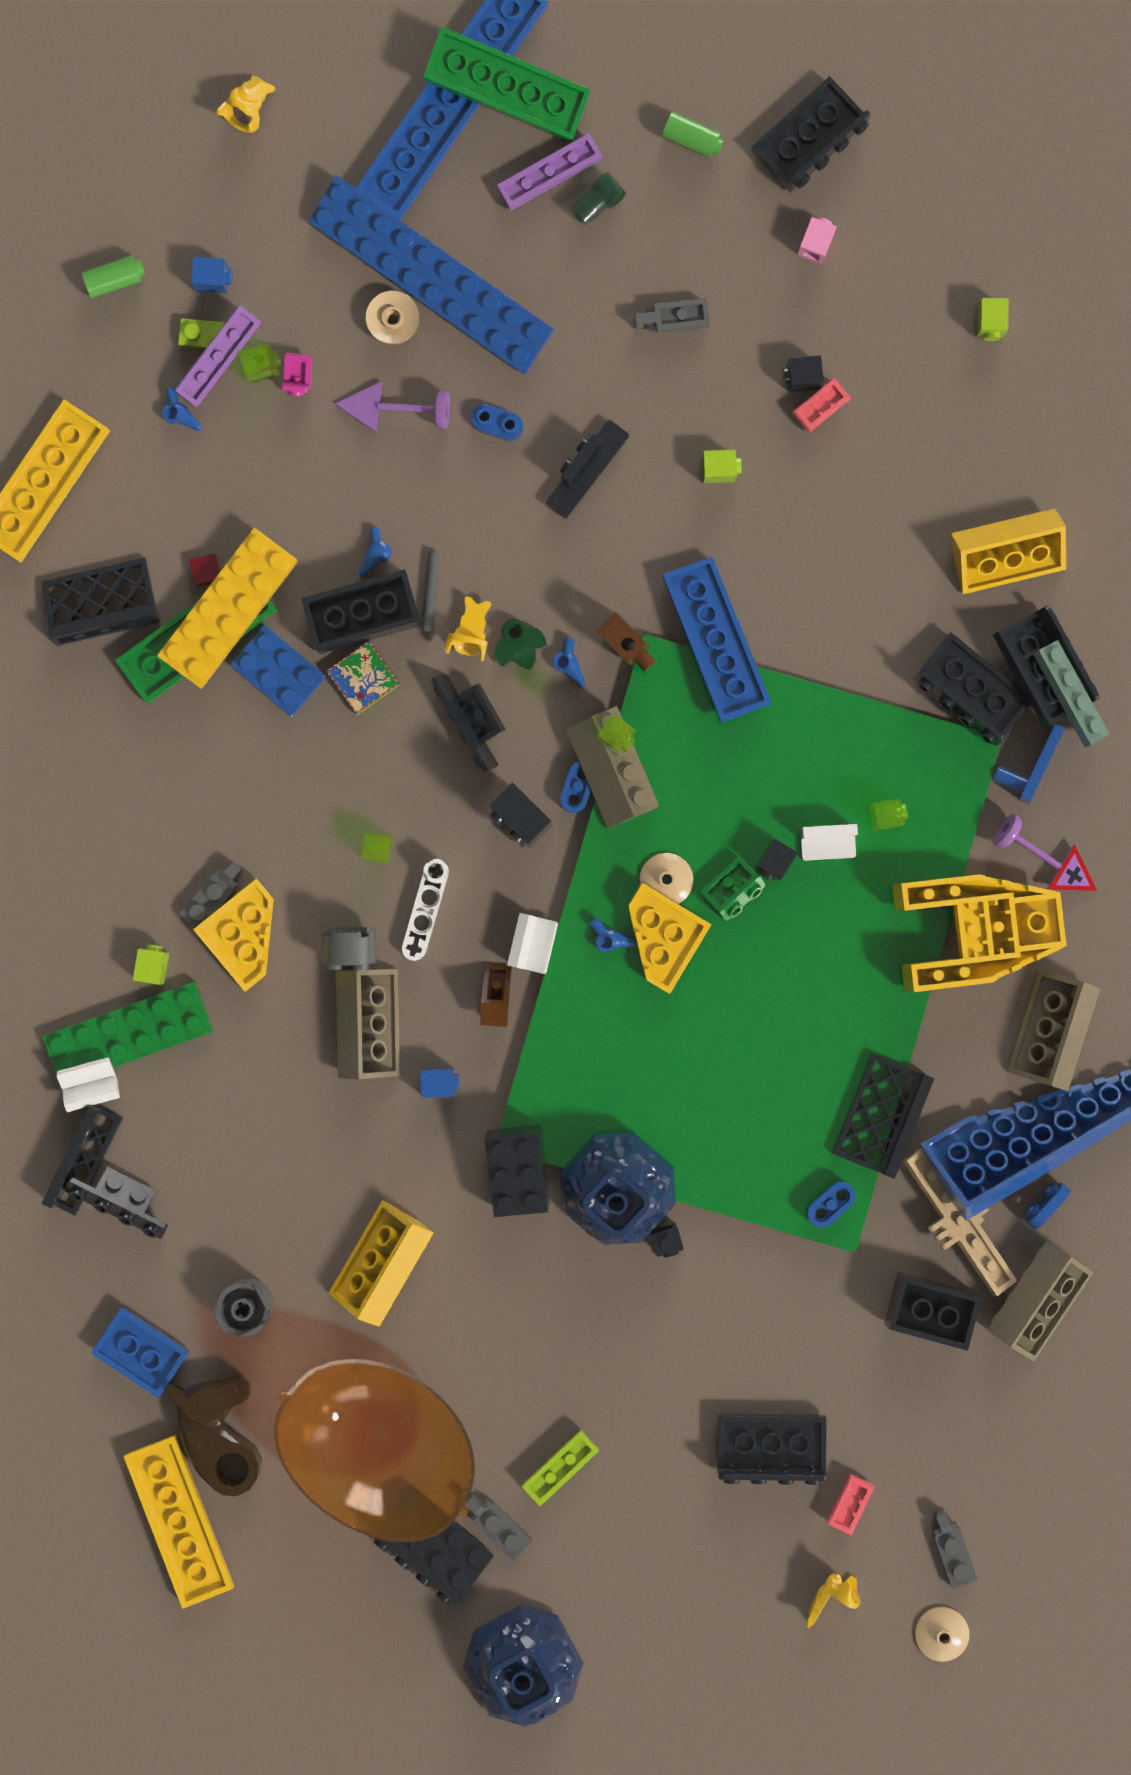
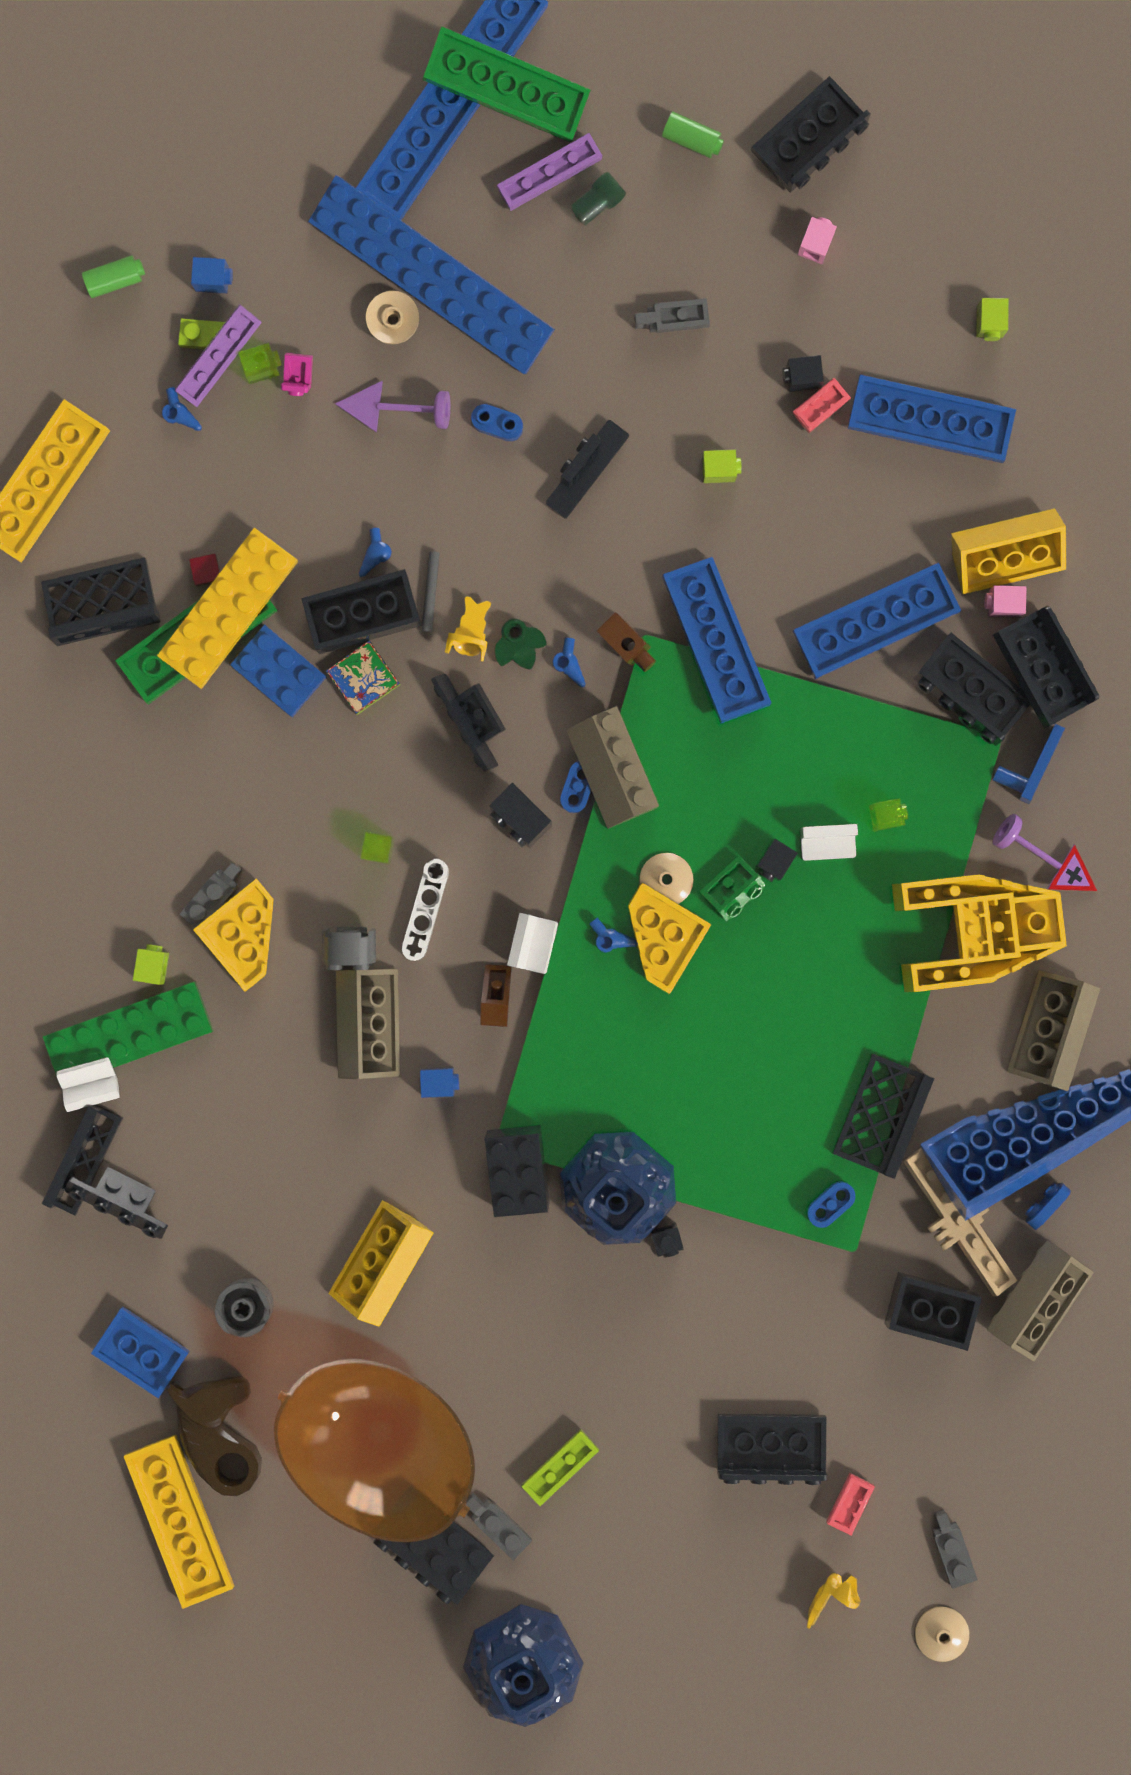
(249, 100): yellow hair -> none
(617, 735): clear neon green brick -> none
(876, 620): none -> blue plate
(931, 418): none -> blue plate
(1006, 601): none -> bright pink brick
(1071, 694): sand green plate -> none

